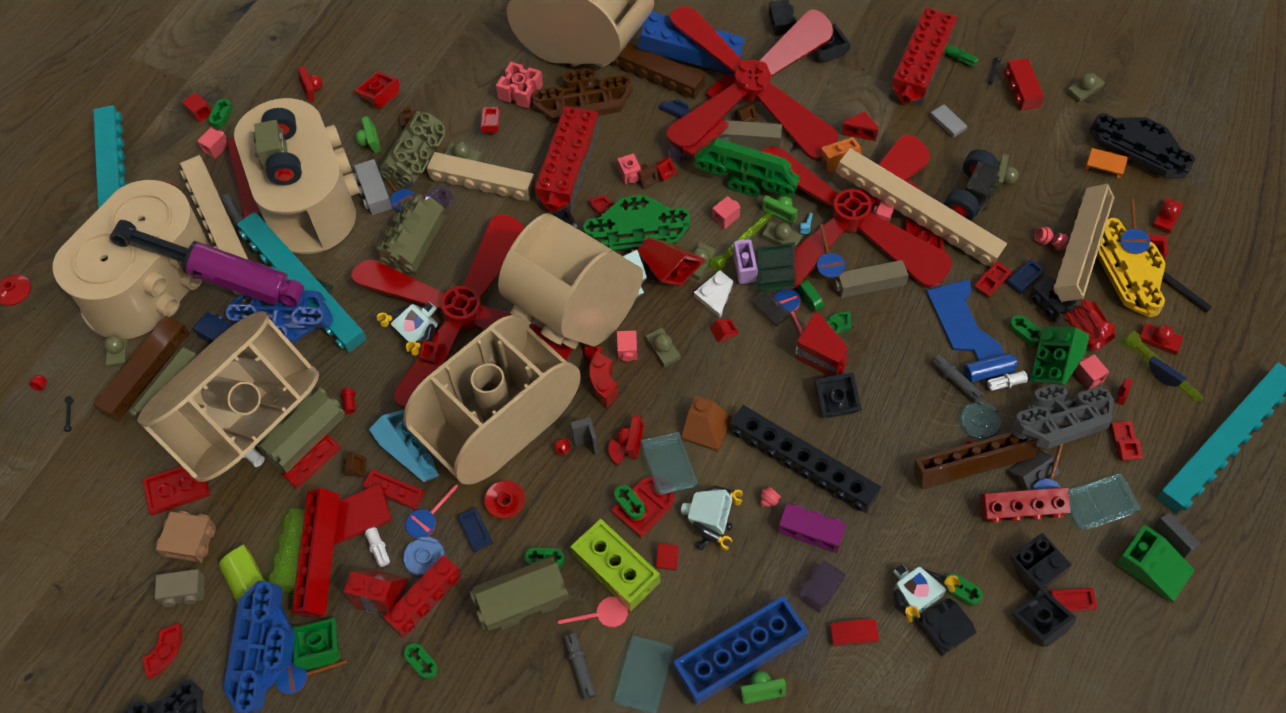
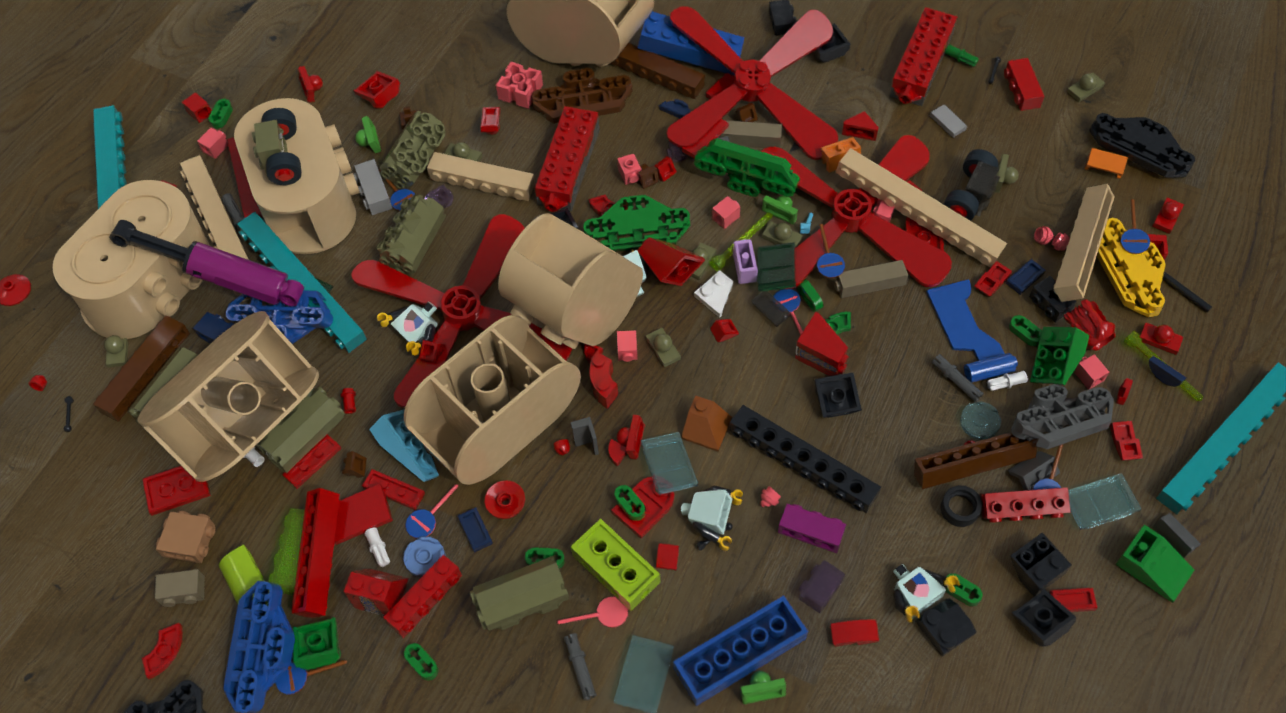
(968, 493): none -> black tyre

